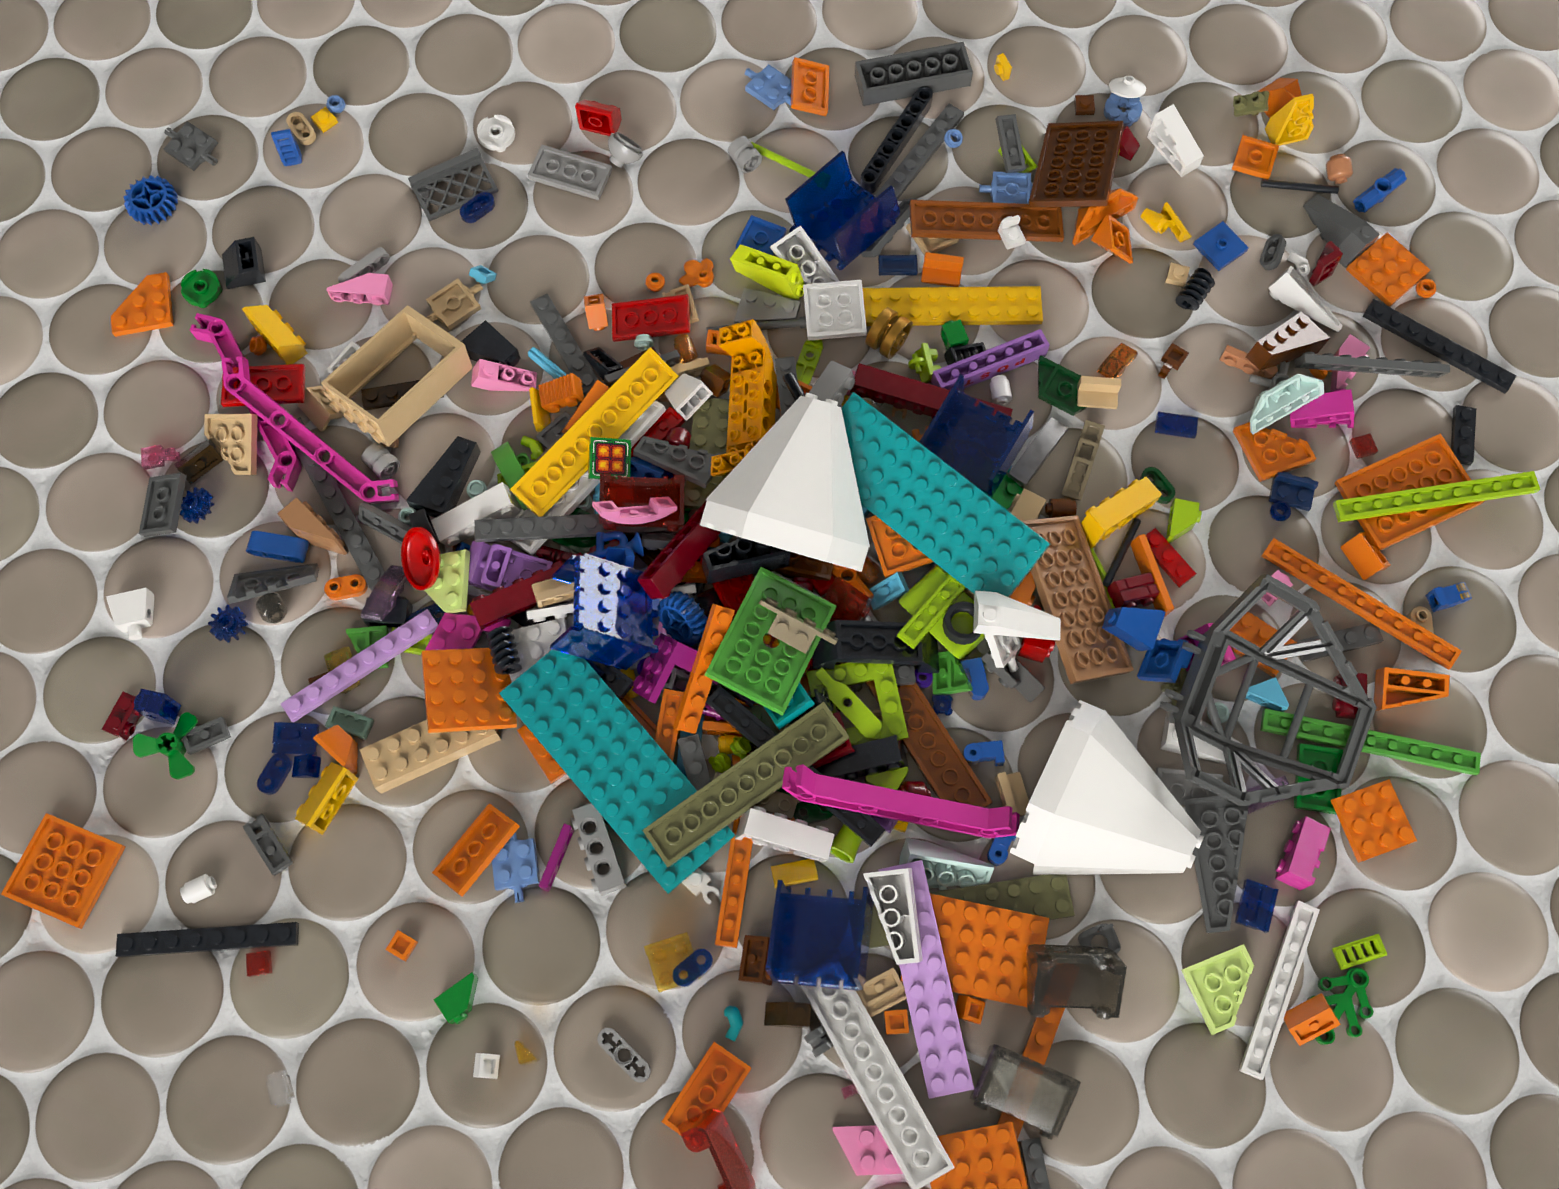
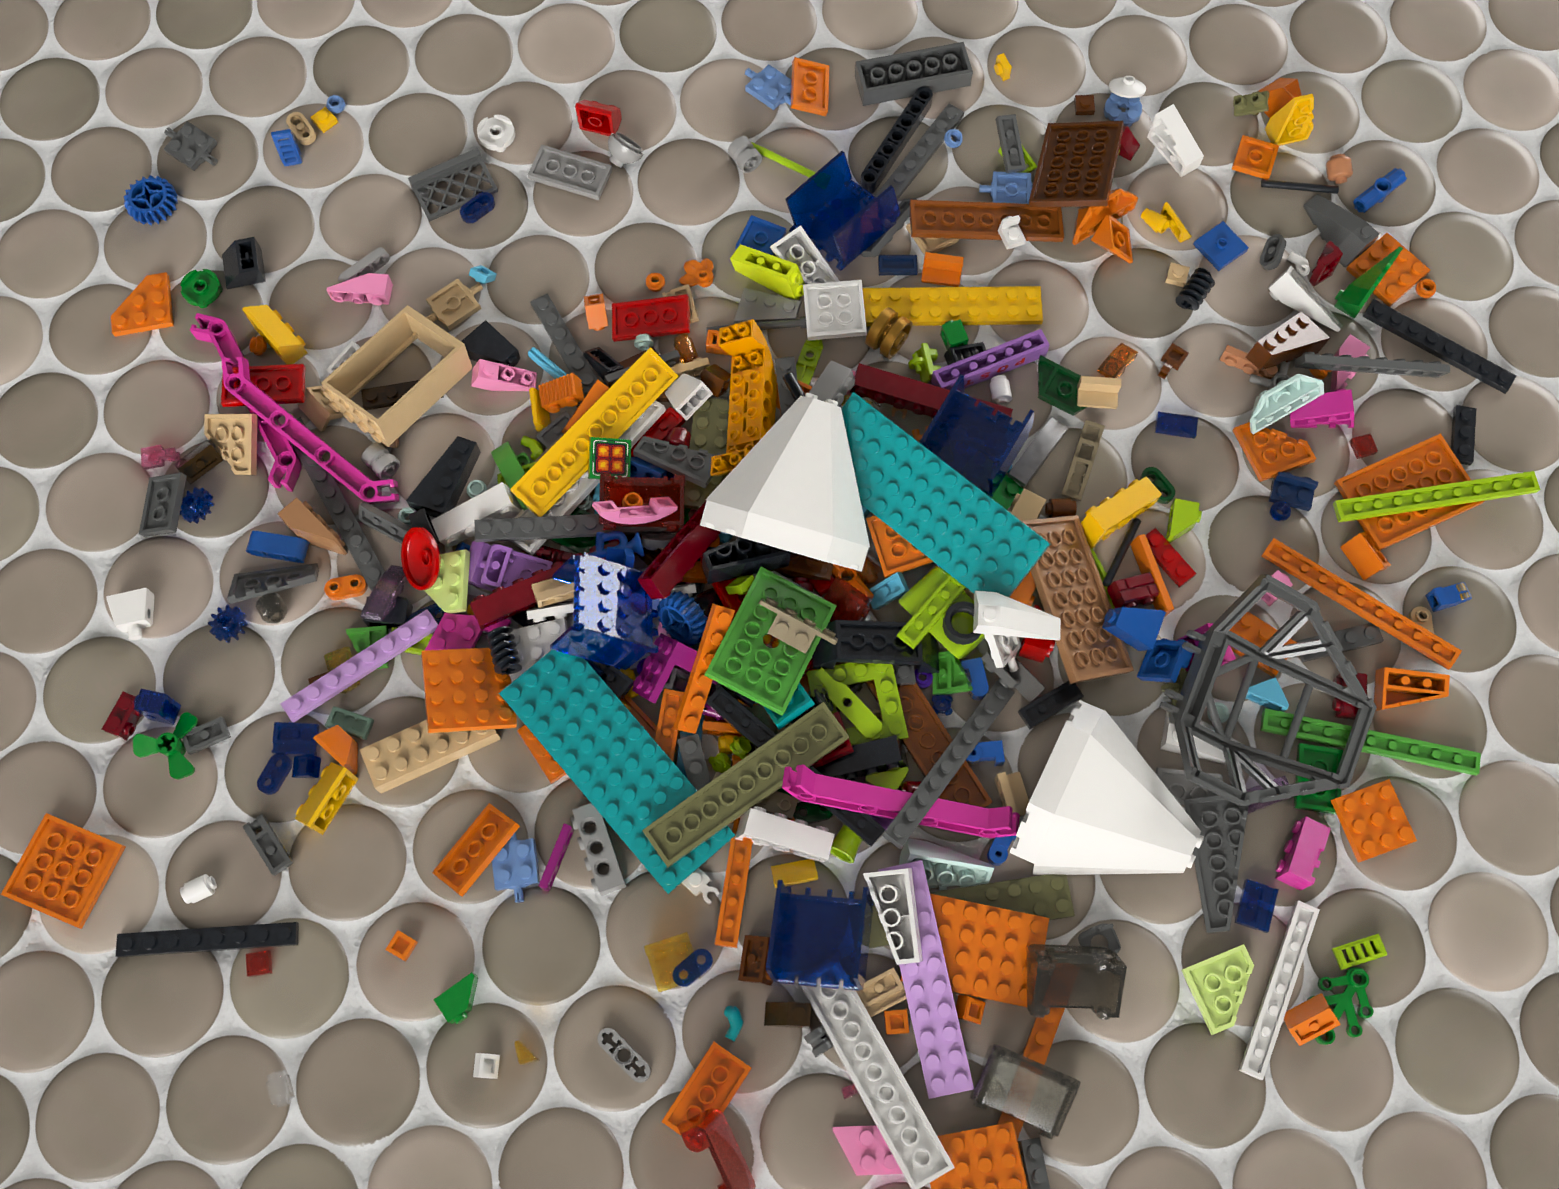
(632, 498): none -> orange plate
(740, 585): none -> lime plate
(947, 765): none -> dark grey plate
(1050, 704): none -> black plate
(1360, 290): none -> green wedge

